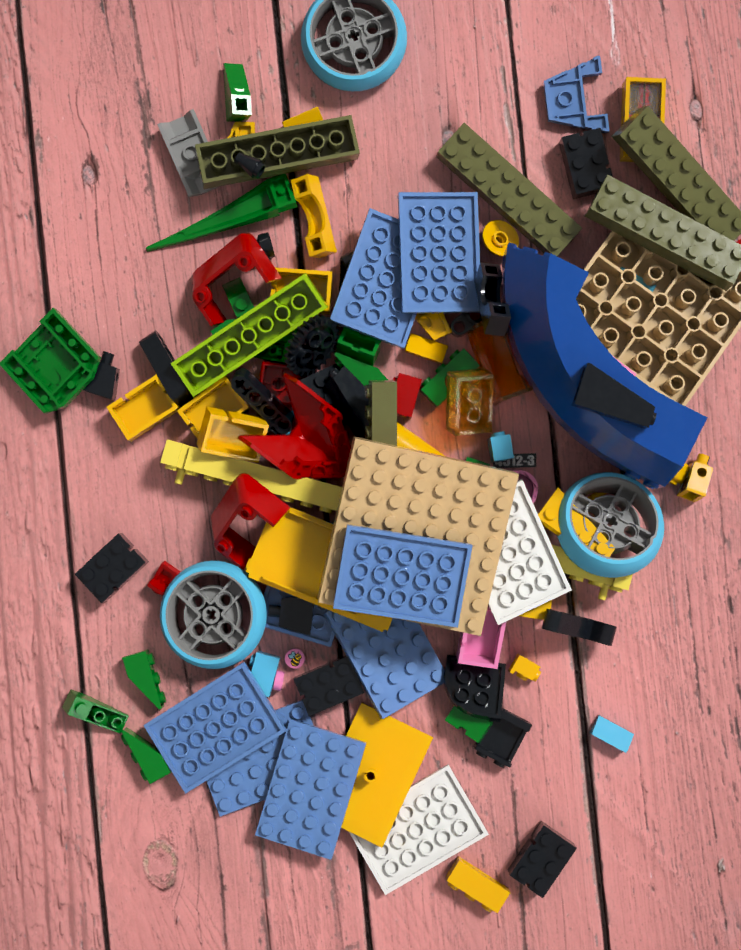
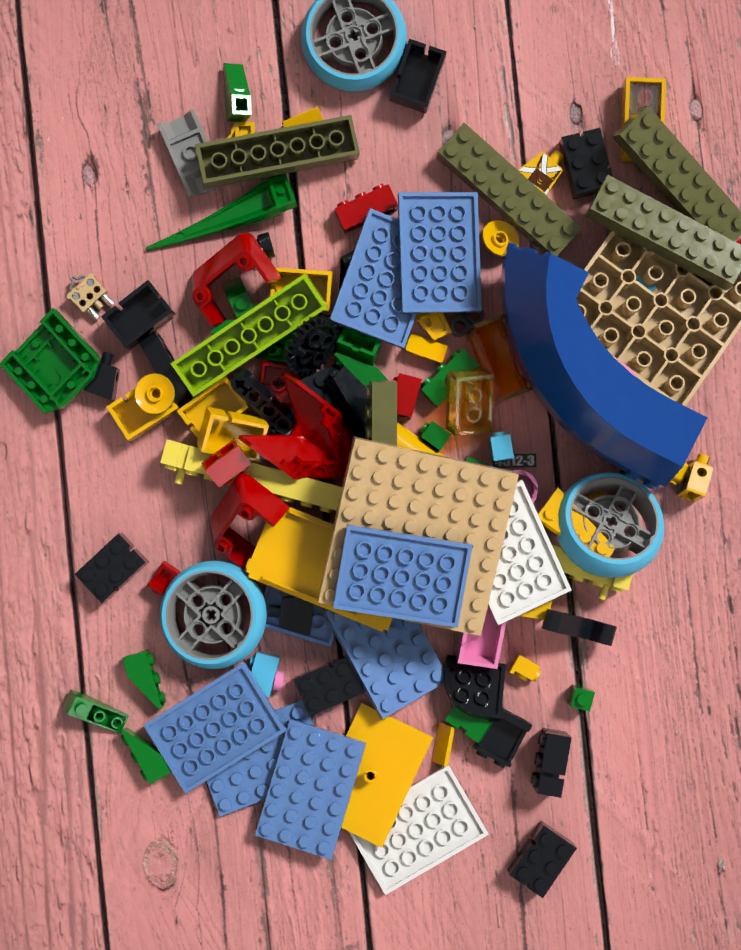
(84, 289): none -> tan piece
(141, 315): none -> black piece
(146, 388): none -> yellow dish
(226, 463): none -> brick
(251, 165): black cone -> none
(294, 658): tile -> none
(309, 195): yellow arch -> none
(353, 213): none -> red brick
(417, 76): none -> black piece
(434, 435): none -> green brick
(443, 744): none -> yellow slope
(477, 885): yellow brick -> none
(493, 313): black arch -> none
(543, 170): none -> torso
(551, 762): none -> black piece
(567, 101): medium blue wing -> none
(581, 698): none -> green brick
(609, 398): black slope -> none
(612, 733): medium azure slope -> none

